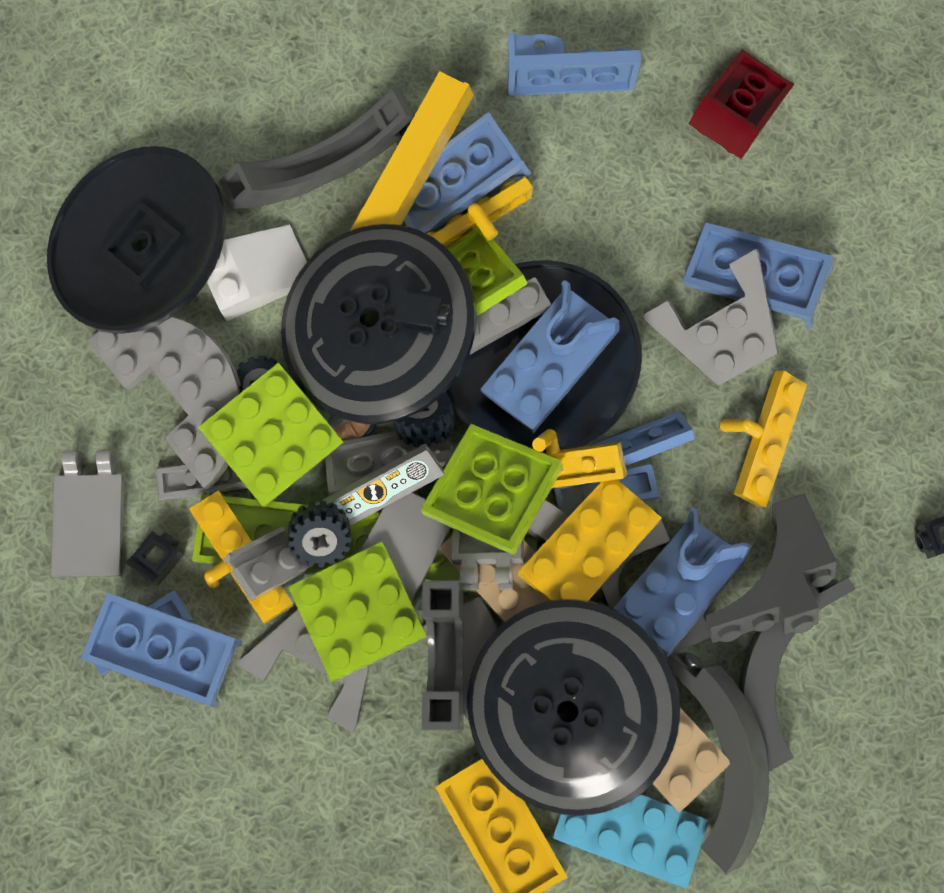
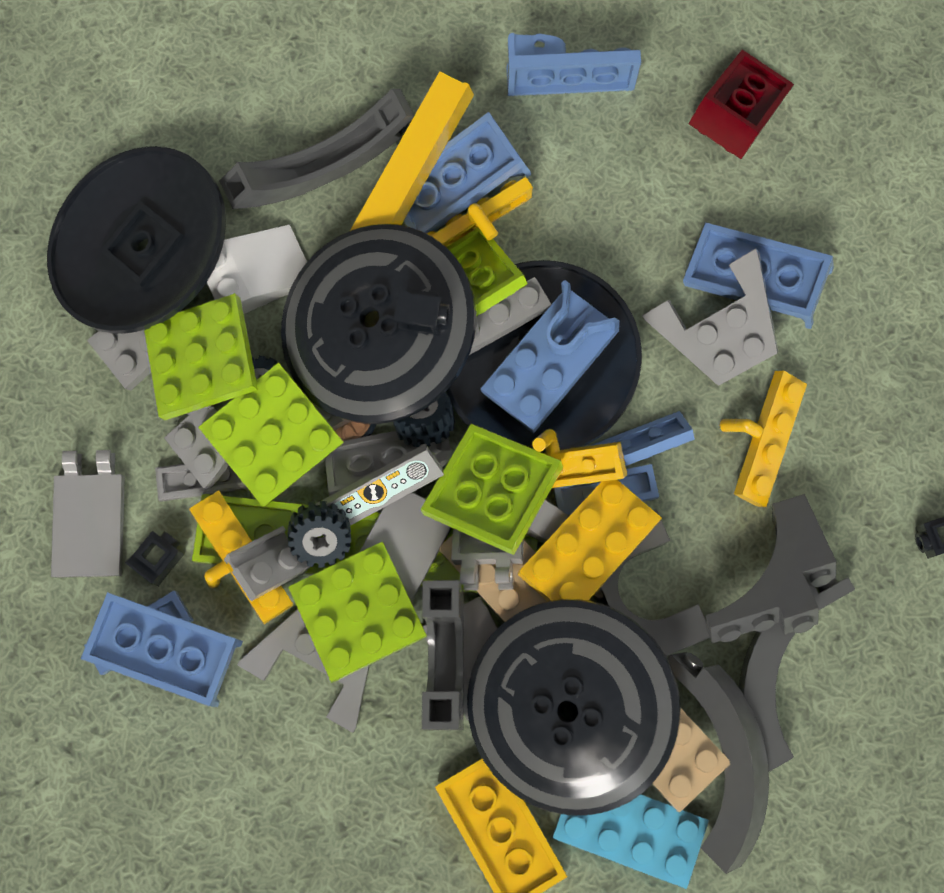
(200, 357): none -> lime plate
(682, 583): medium blue plate -> none

